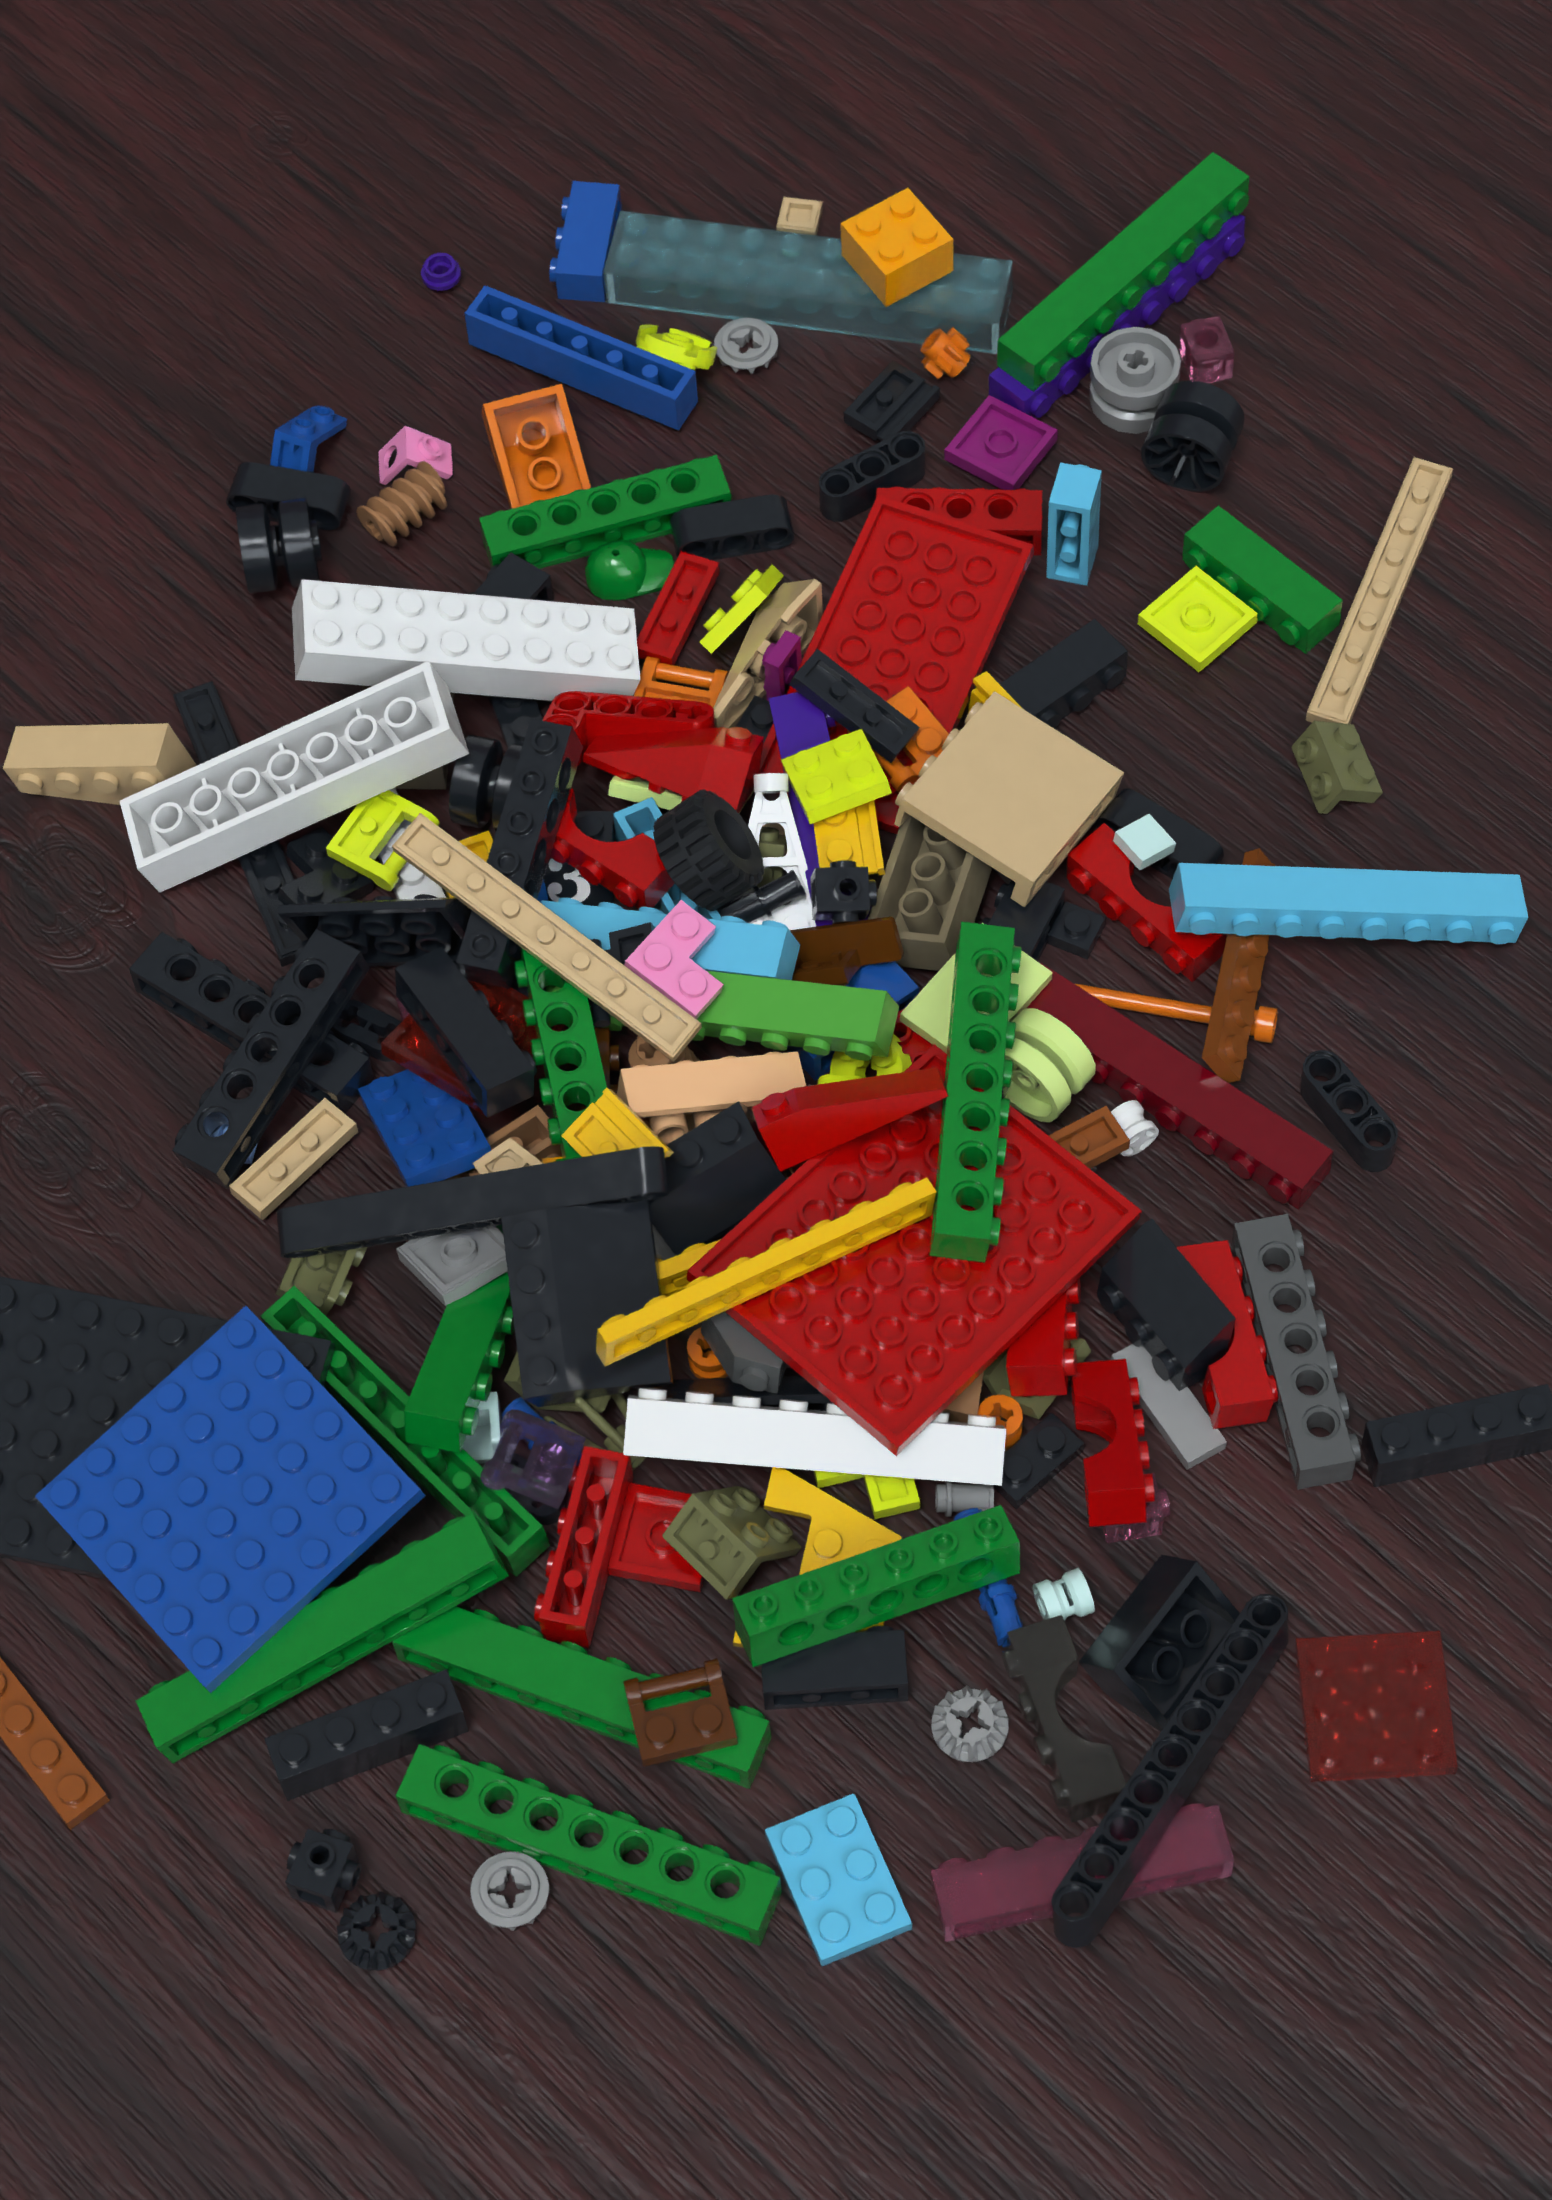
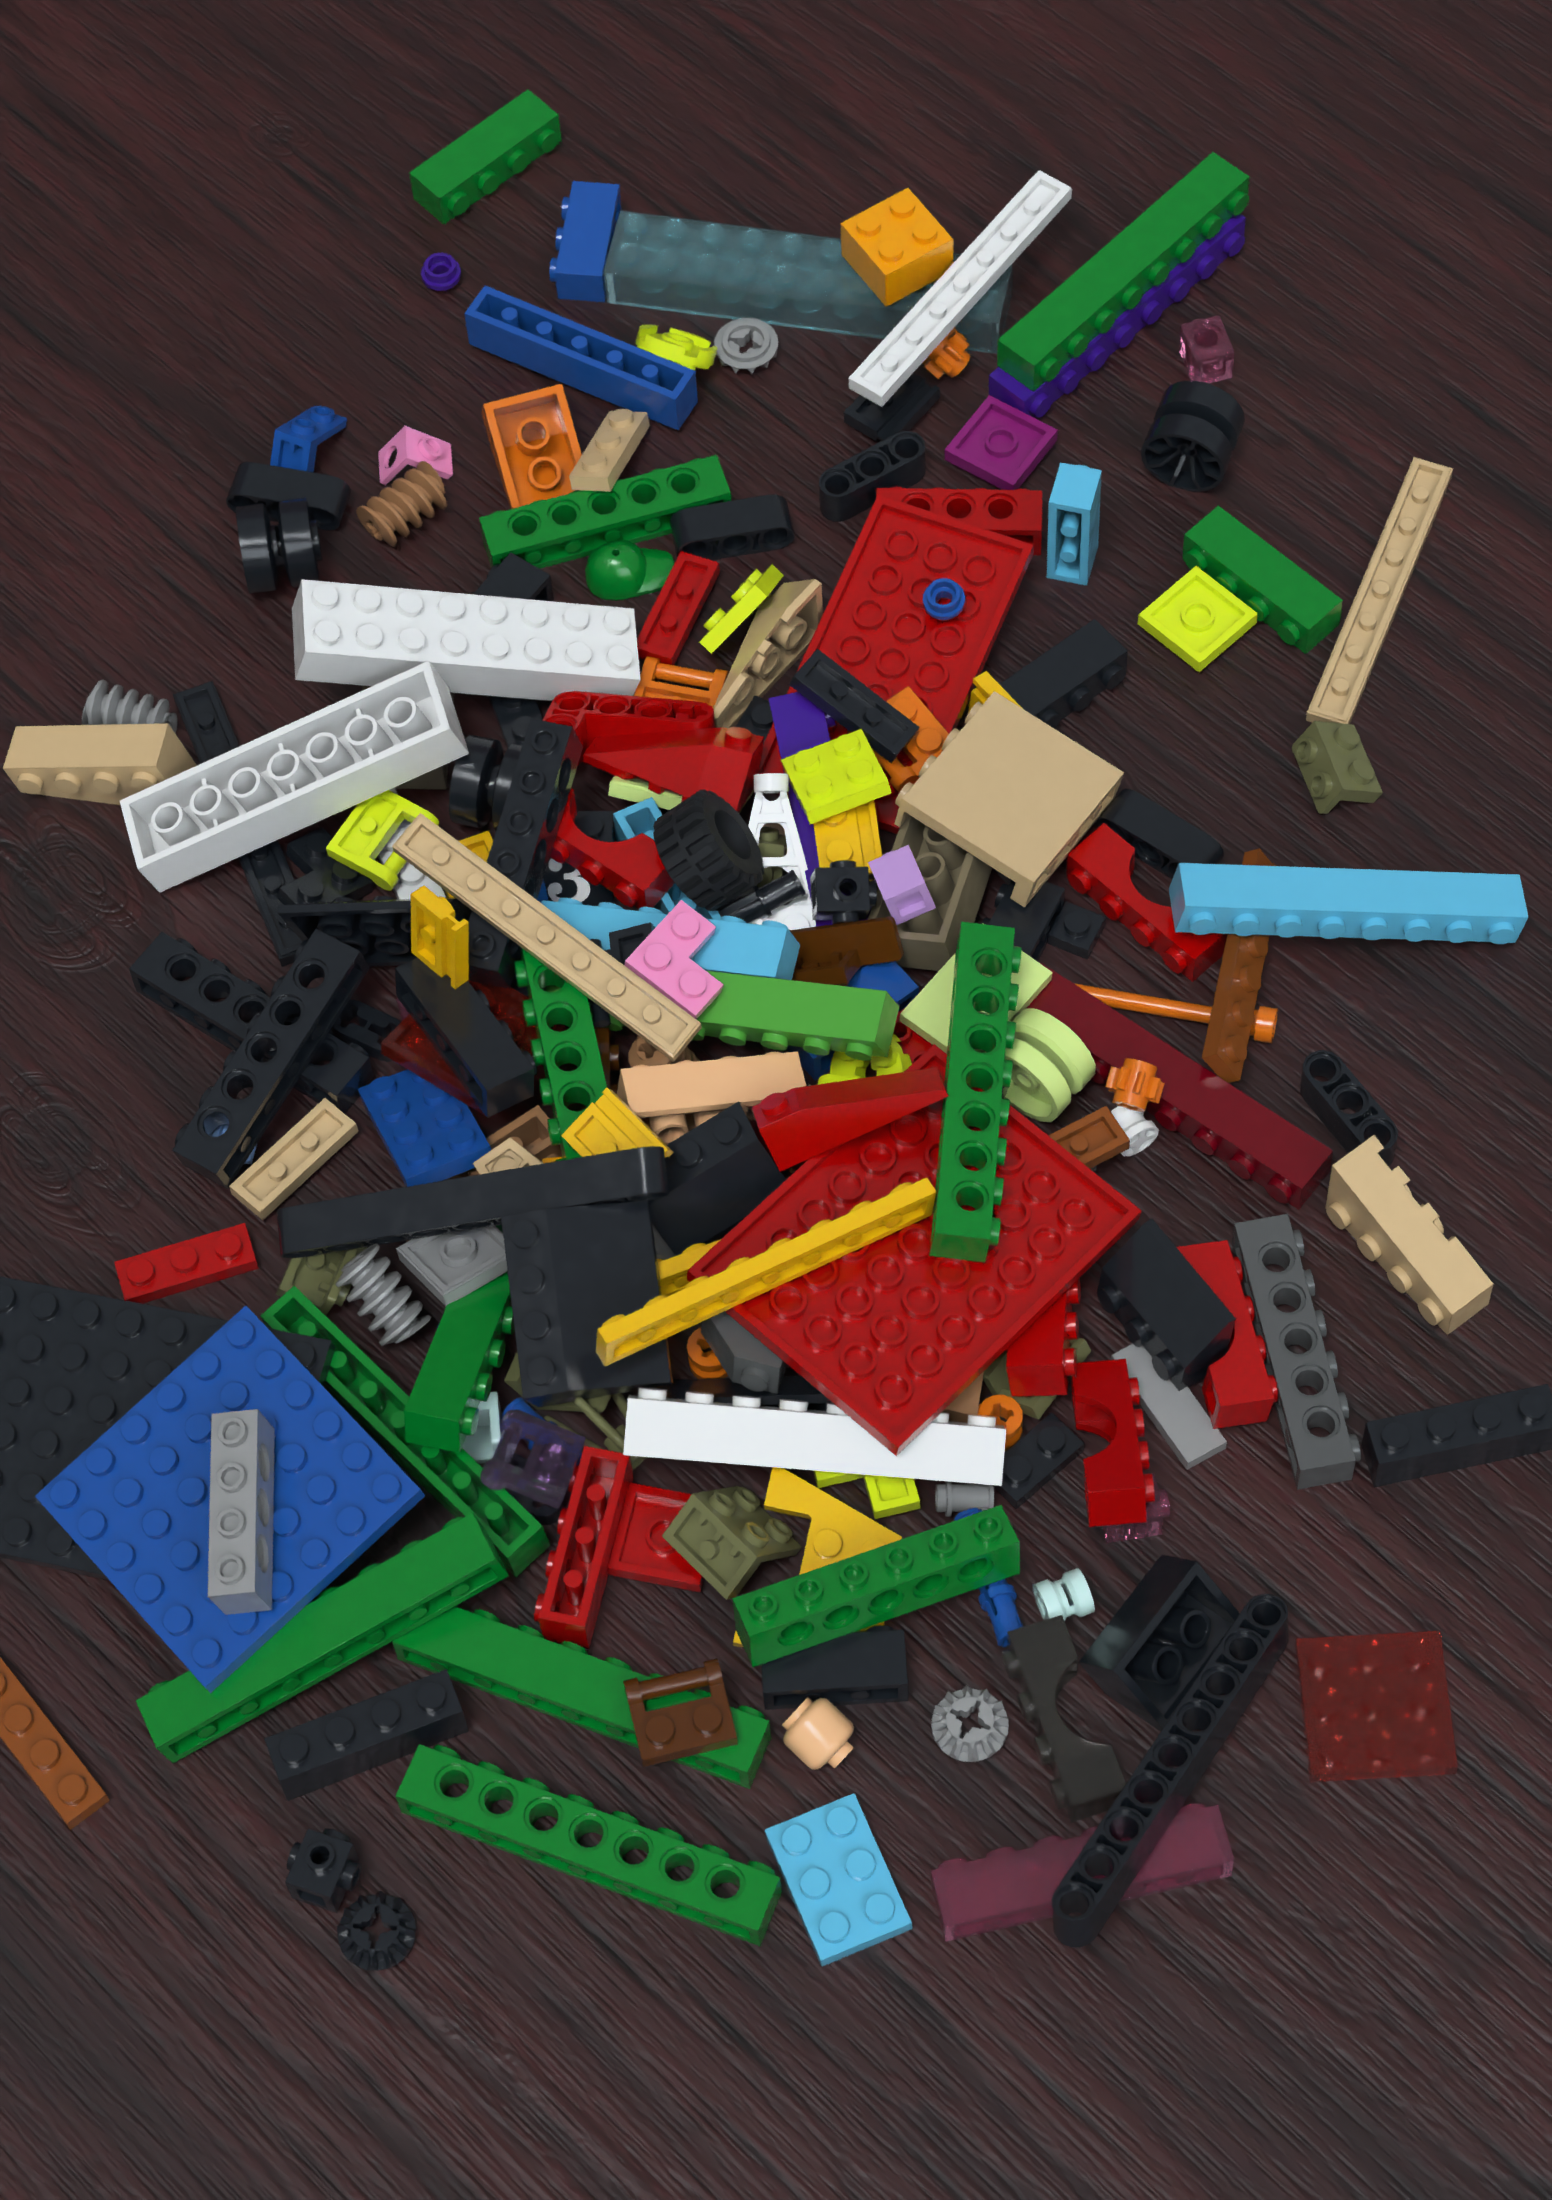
(113, 708): none -> light grey piece
(186, 1265): none -> red plate
(241, 1512): none -> light grey brick
(380, 1296): none -> light grey piece
(439, 937): none -> yellow plate
(485, 157): none -> green brick
(493, 1877): light grey gear -> none
(609, 450): none -> tan plate
(781, 664): magenta plate -> none
(800, 216): tan tile -> none
(818, 1733): none -> light nougat head
(901, 884): none -> lavender brick
(941, 589): none -> blue plate
(959, 288): none -> white plate
(1130, 377): light grey wheel -> none
(1134, 1085): none -> orange gear
(1144, 841): light aqua tile -> none
(1405, 1238): none -> tan wedge

